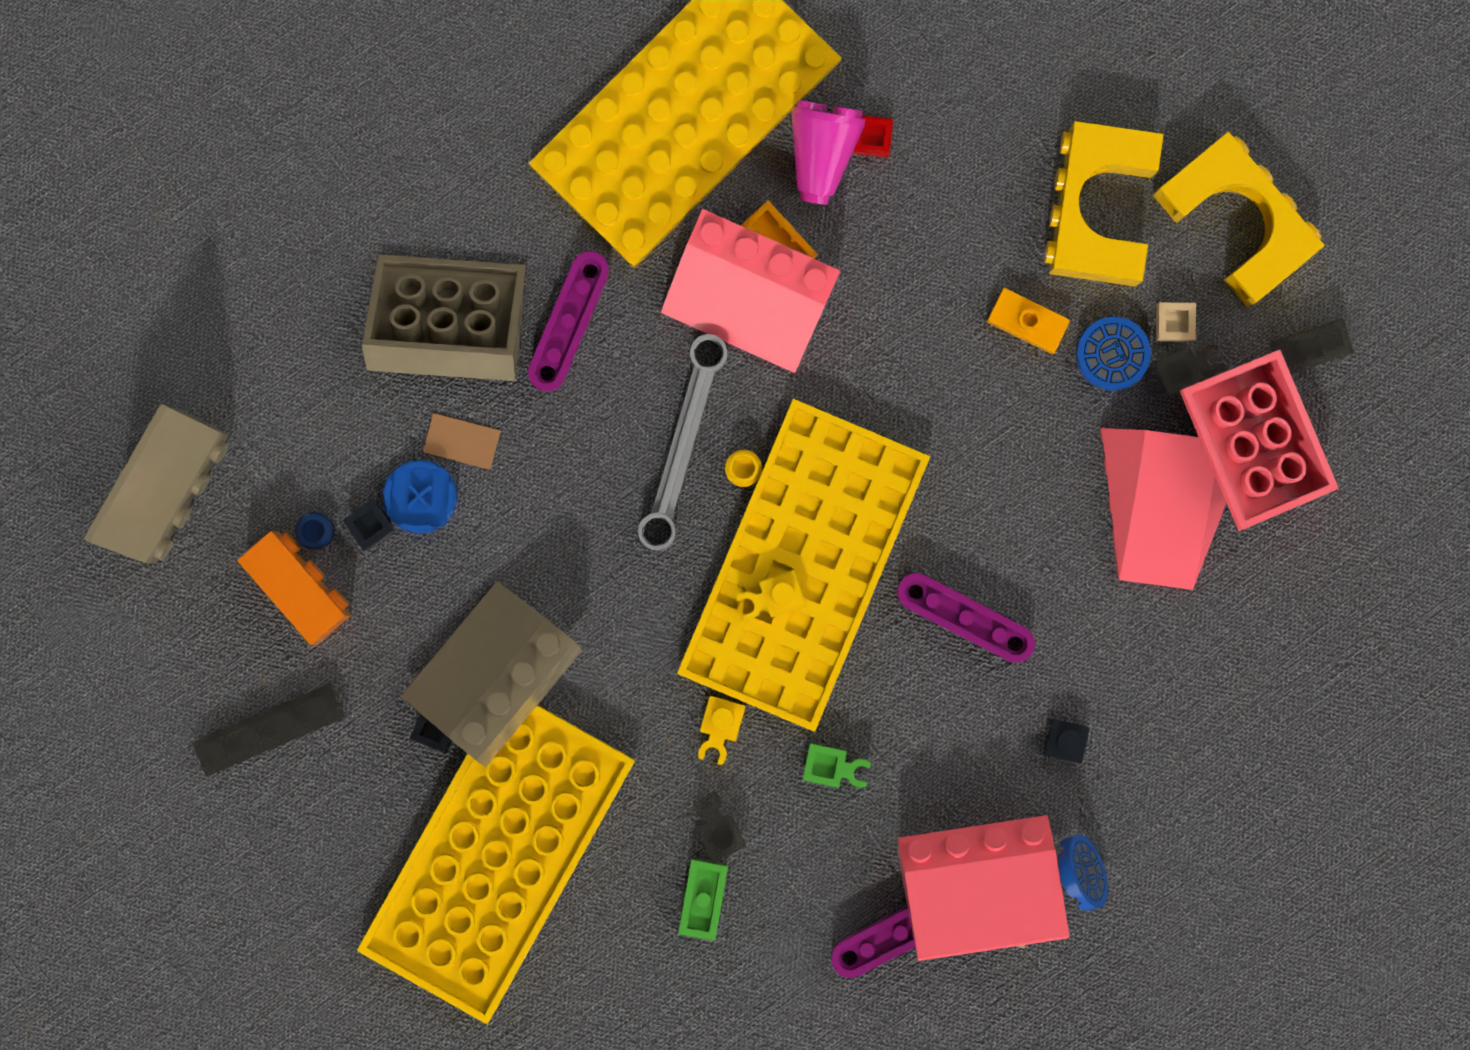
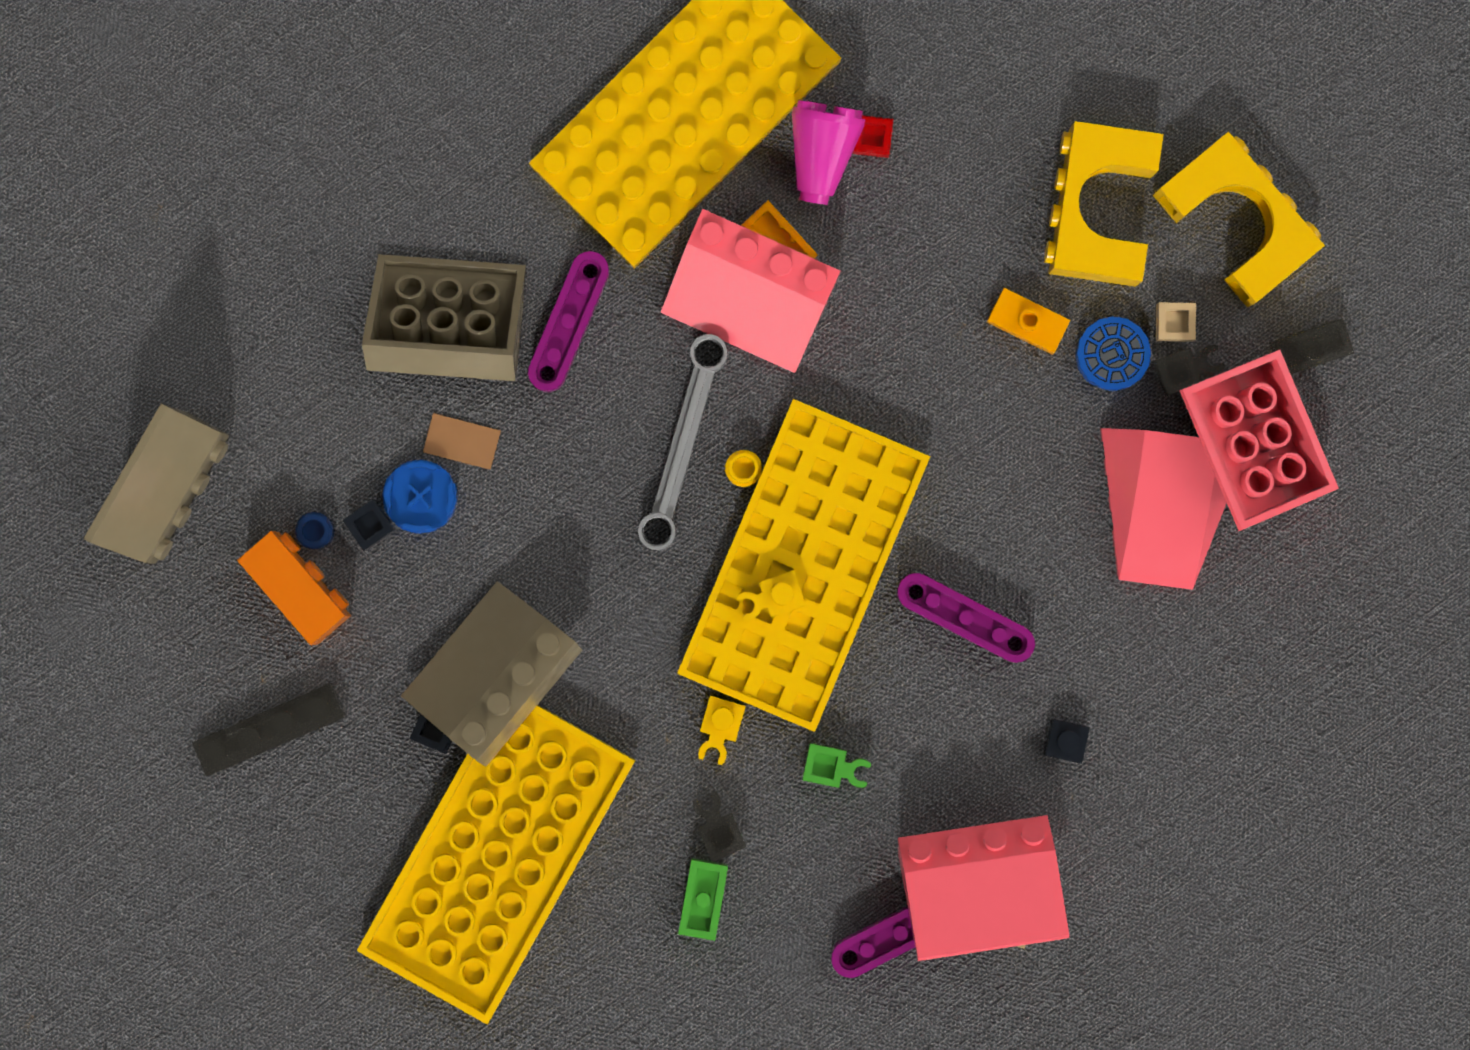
(1083, 872): blue tile -> none

